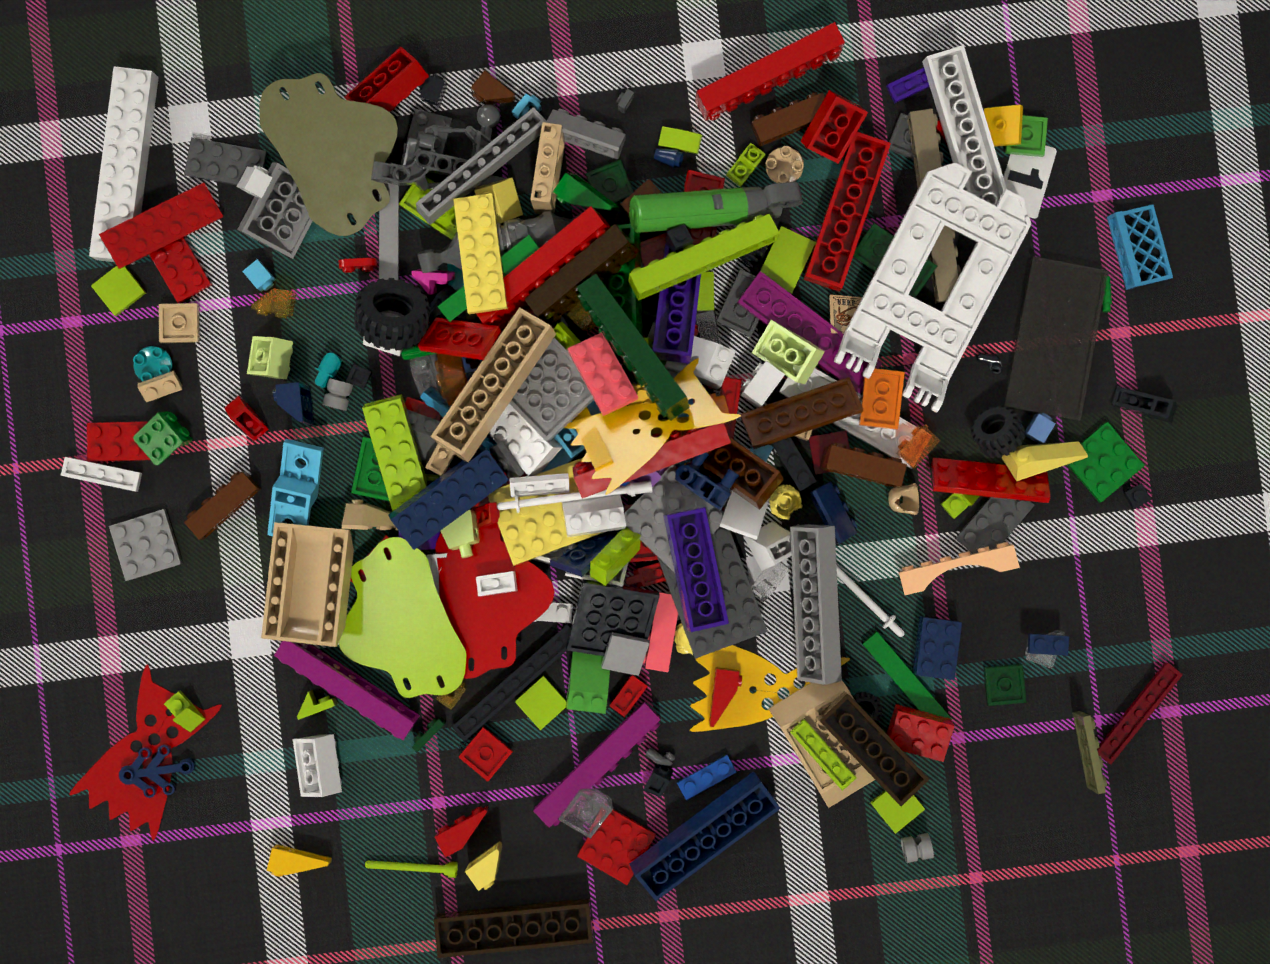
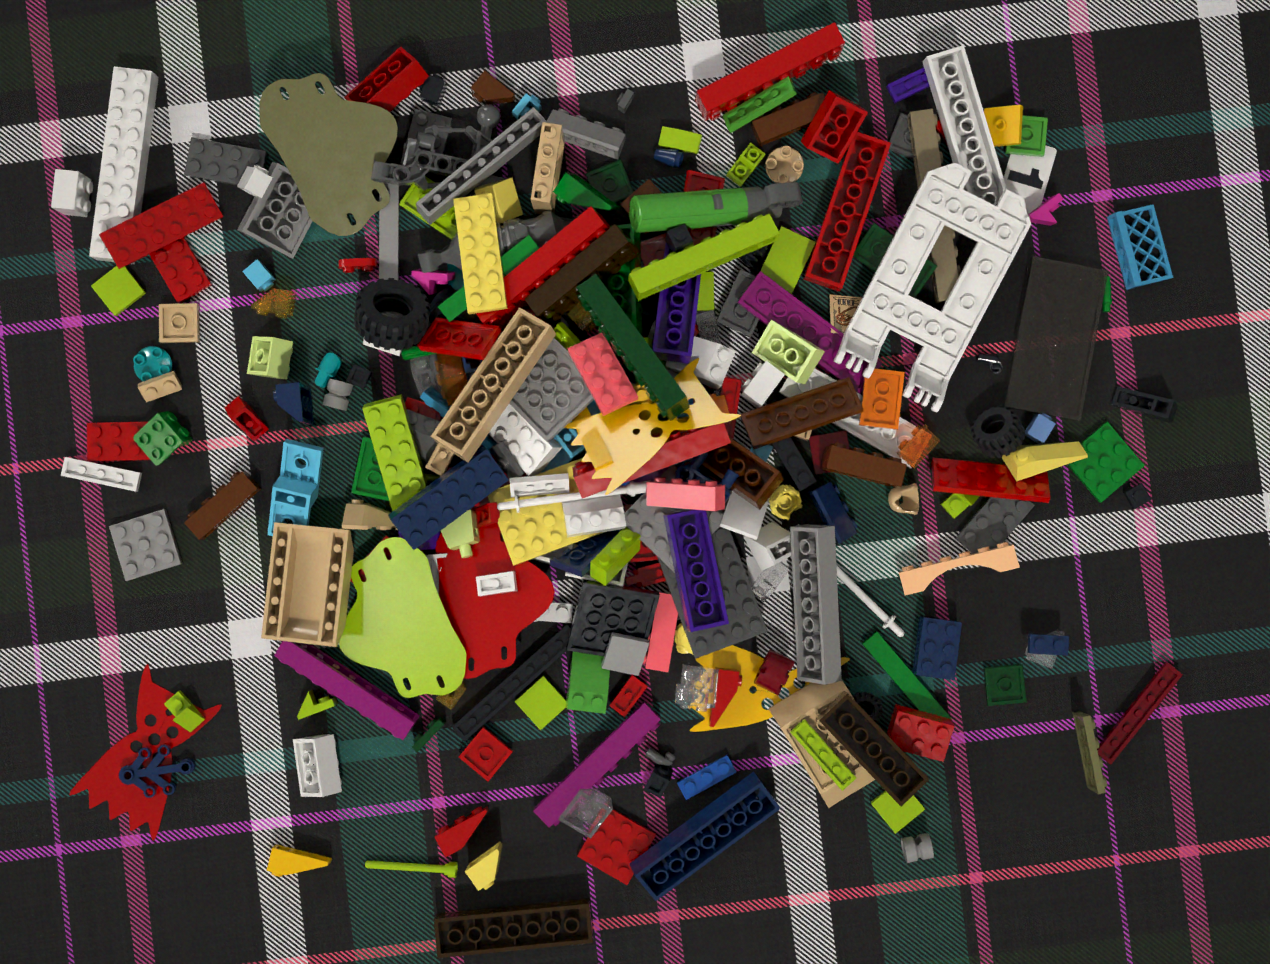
(71, 193): none -> white brick
(685, 495): none -> coral brick
(697, 688): none -> clear plate
(759, 104): none -> bright green plate
(774, 672): none -> dark red brick
(1043, 214): none -> dark pink slope

